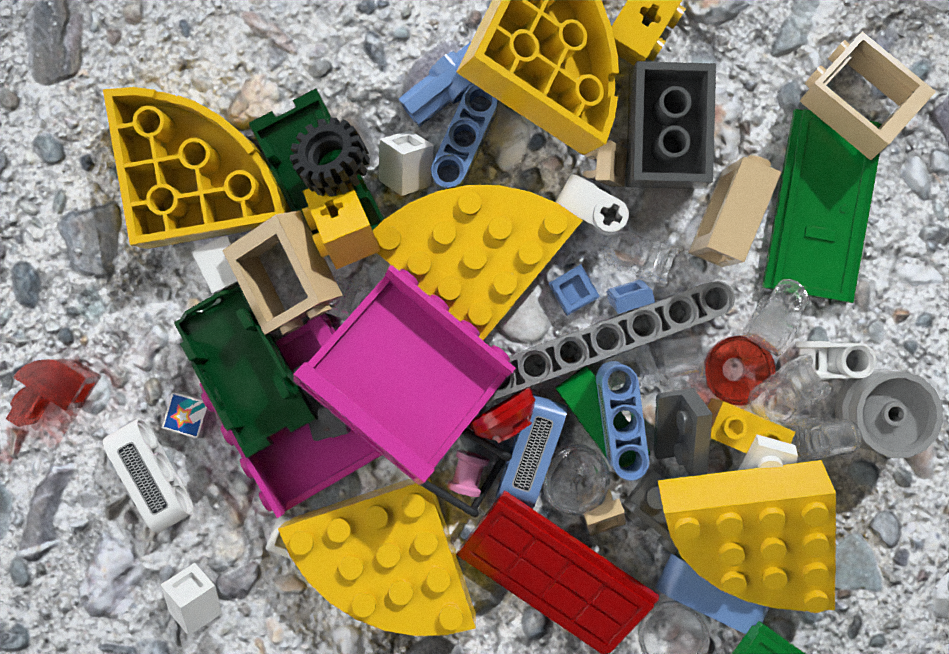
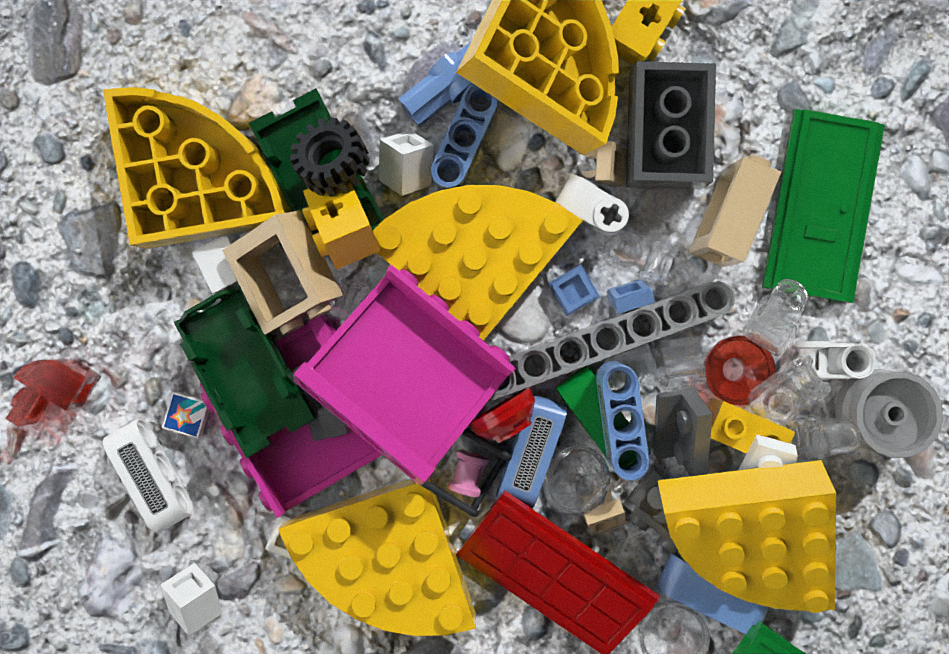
(886, 75): tan window -> none

